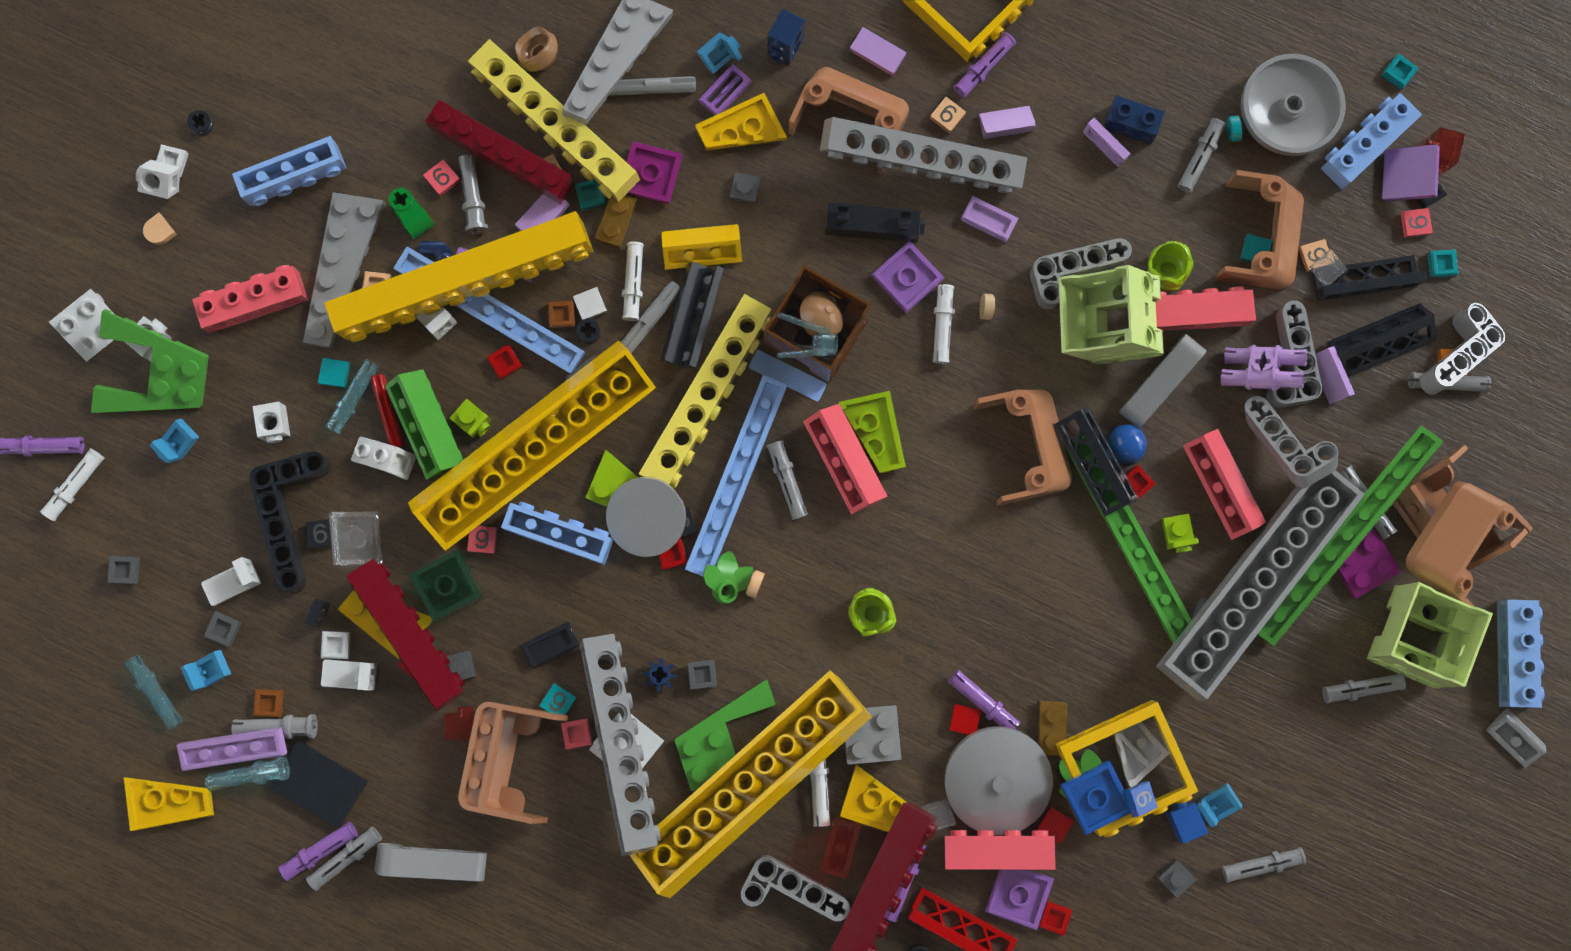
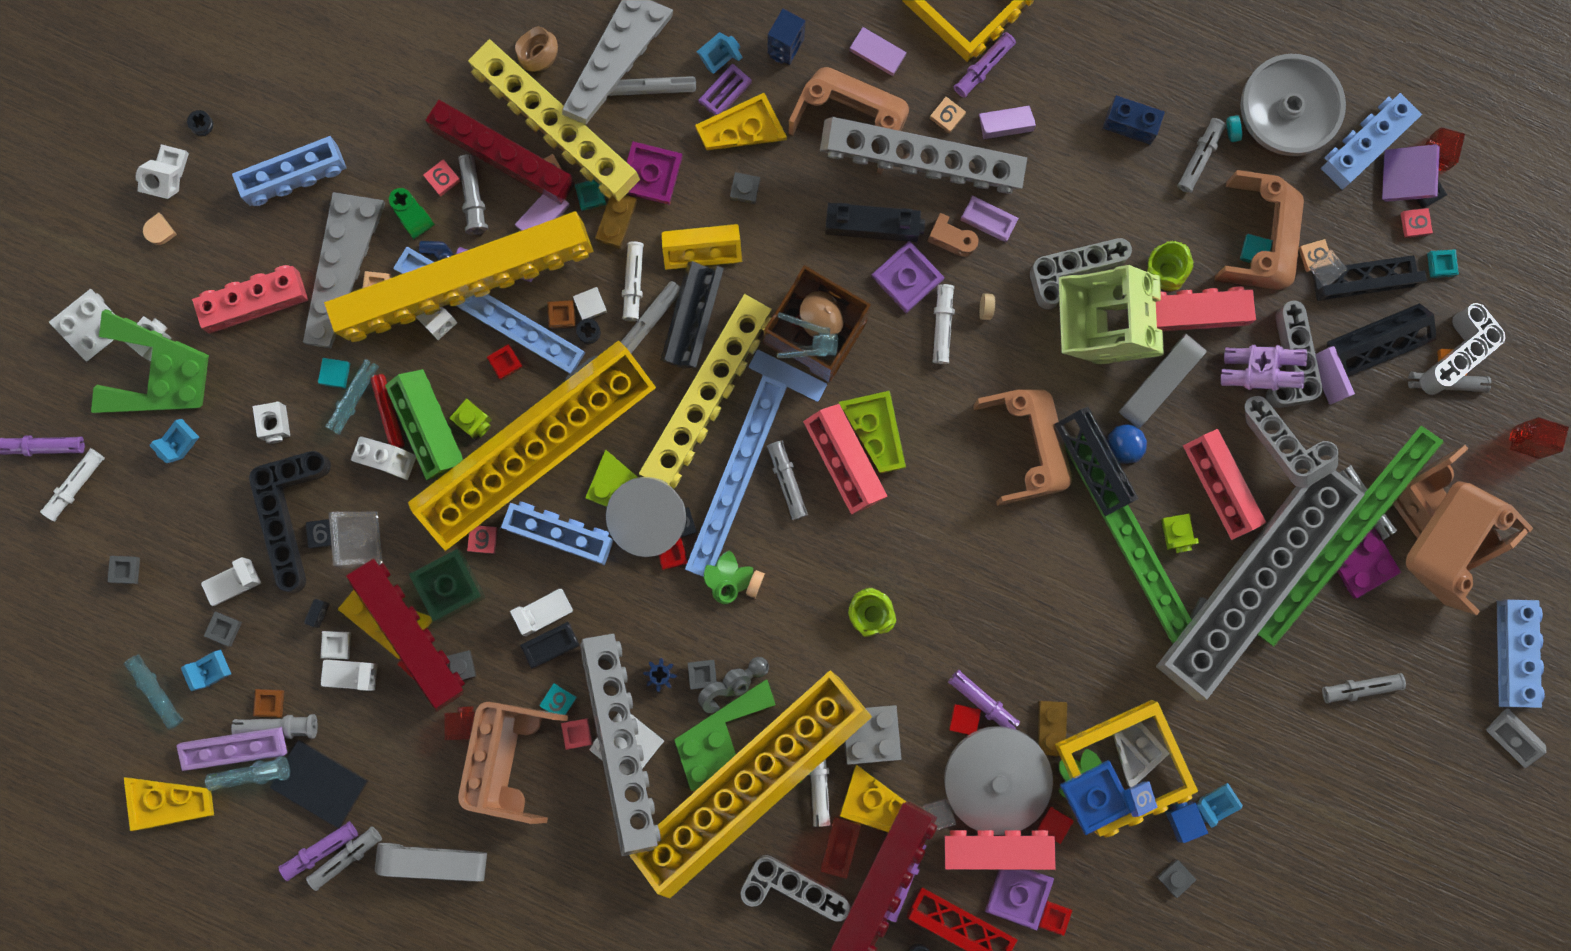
(541, 612): none -> white bracket
(735, 683): none -> dark grey piece
(951, 238): none -> nougat leg
(1106, 142): lavender tile -> none
(1140, 481): red tile -> none
(1273, 862): light grey pin -> none
(1399, 71): teal tile -> none
(1462, 629): yellowish green piece -> none
(1538, 438): none -> clear red brick

